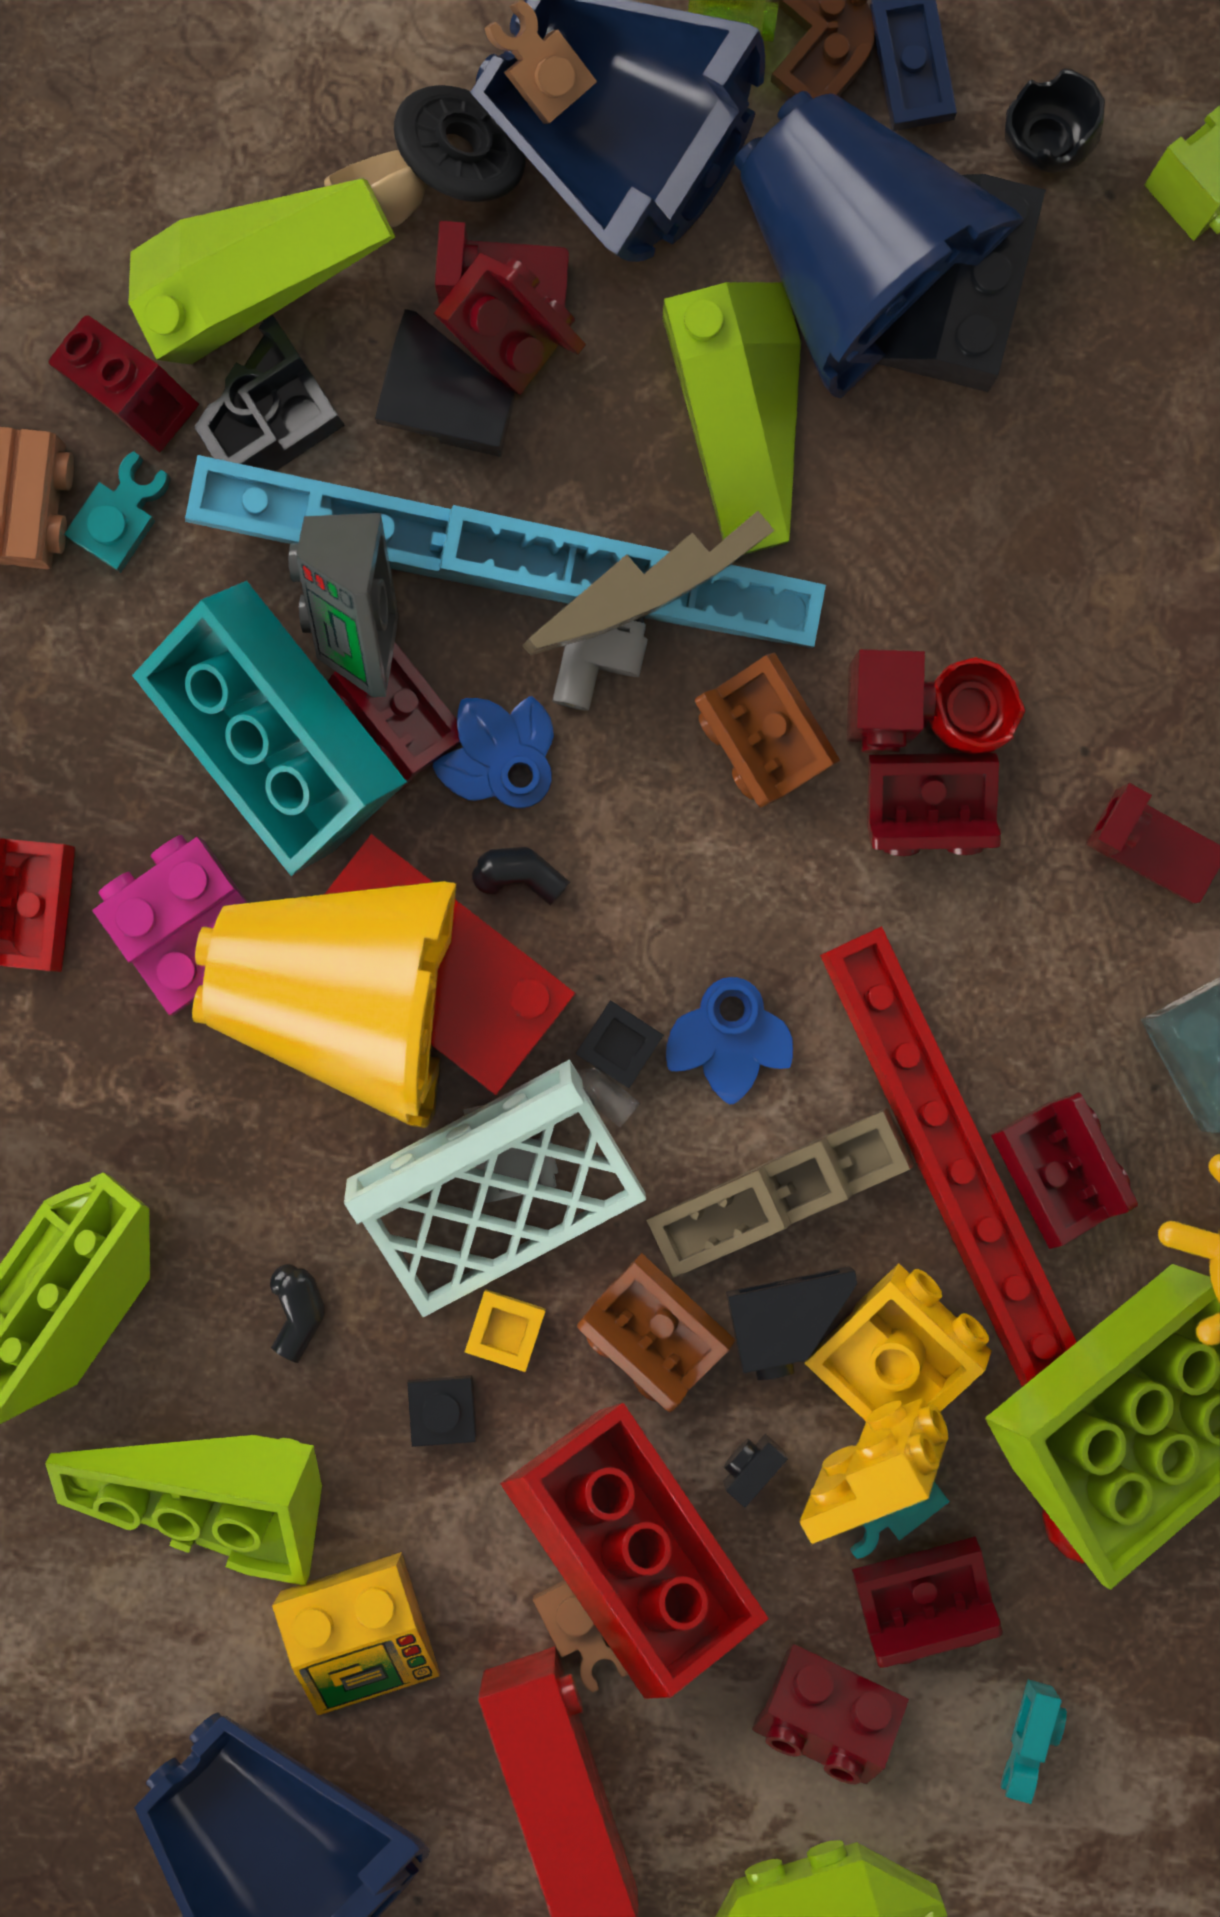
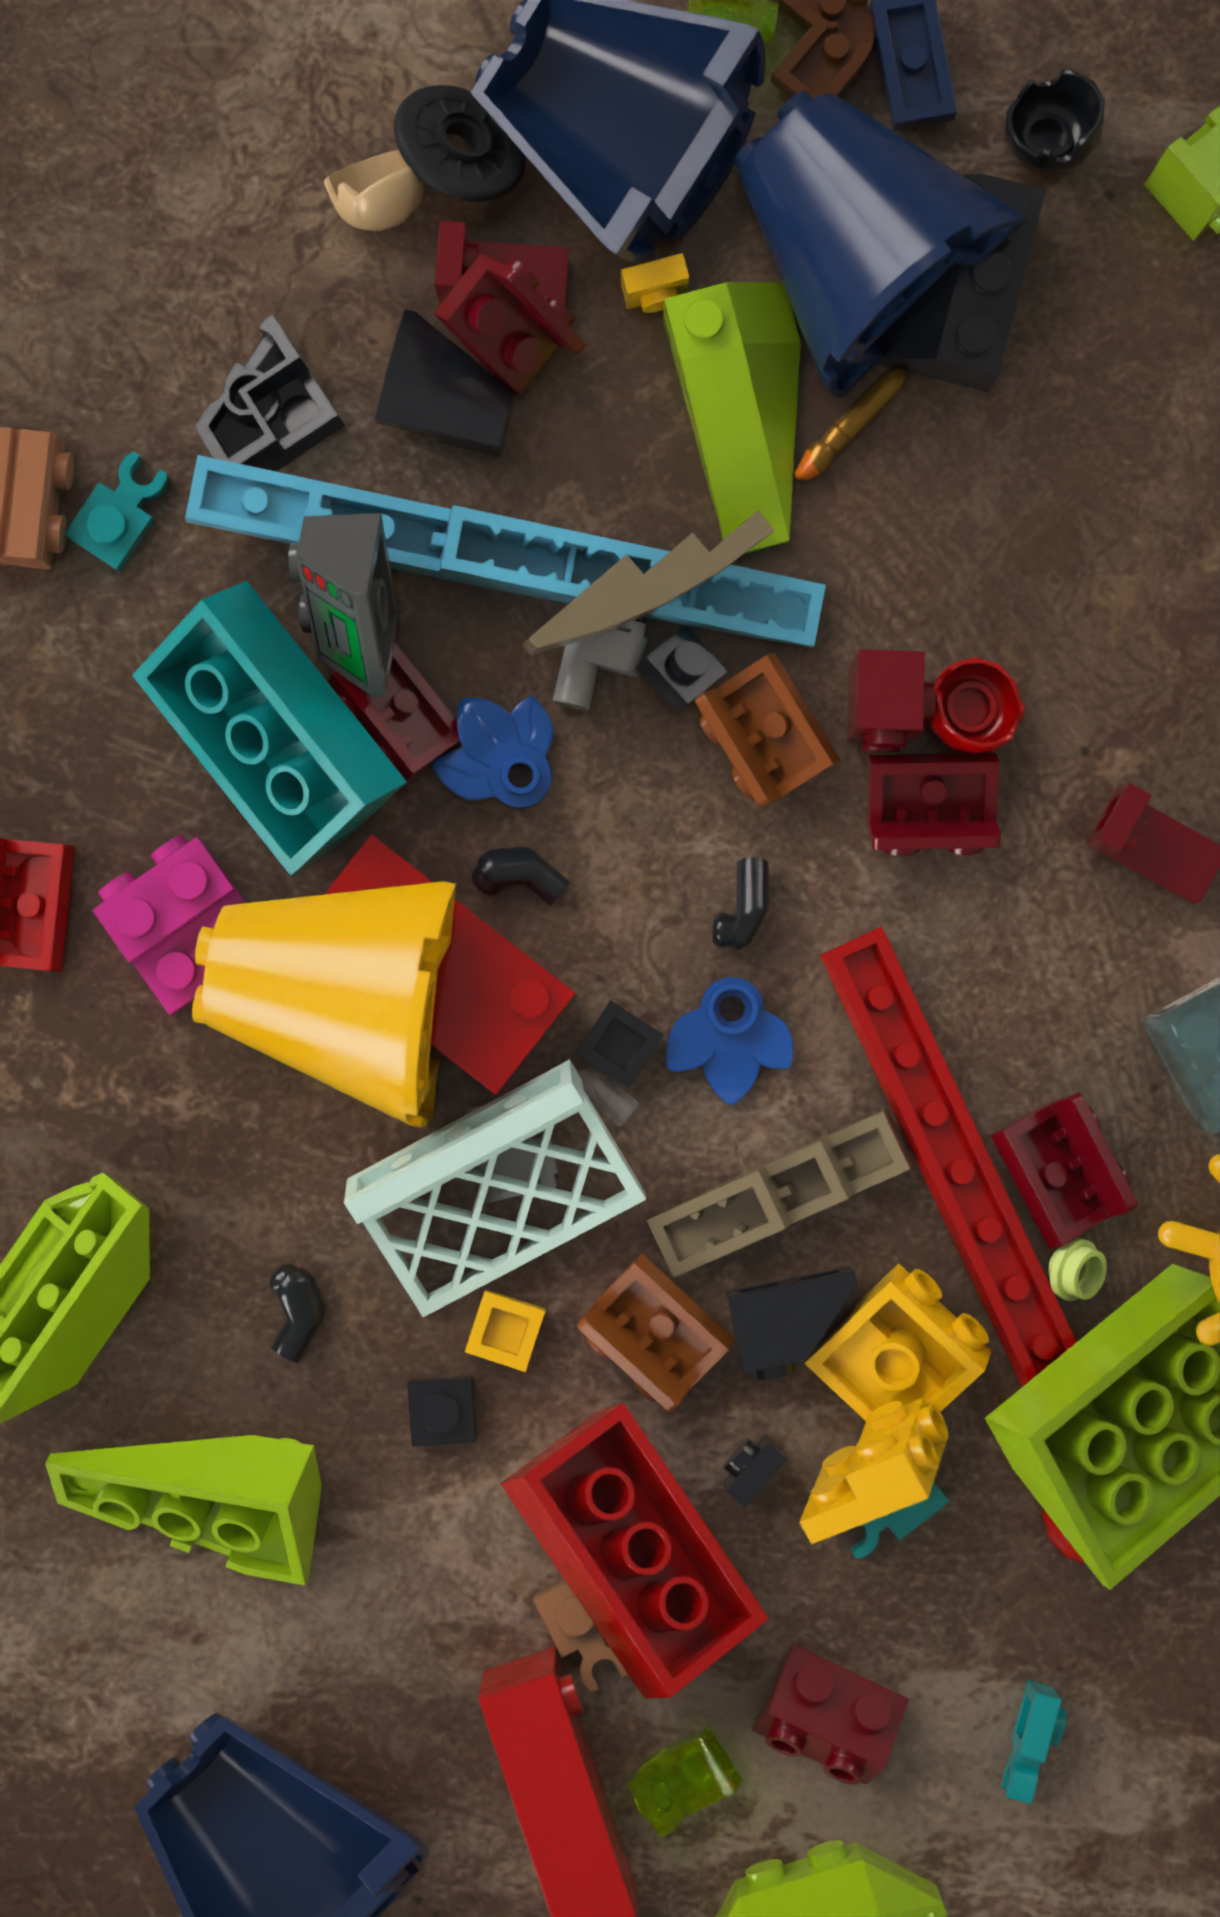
(124, 382): dark red bracket -> none
(243, 263): lime wedge -> none
(355, 1634): yellow slope -> none
(547, 68): medium nougat plate -> none
(653, 282): none -> yellow plate
(681, 669): none -> black plate
(683, 1780): none -> clear neon green bracket
(751, 906): none -> black arm
(822, 452): none -> pearl gold piece
(927, 1602): dark red bracket -> none
(1077, 1270): none -> yellowish green plate

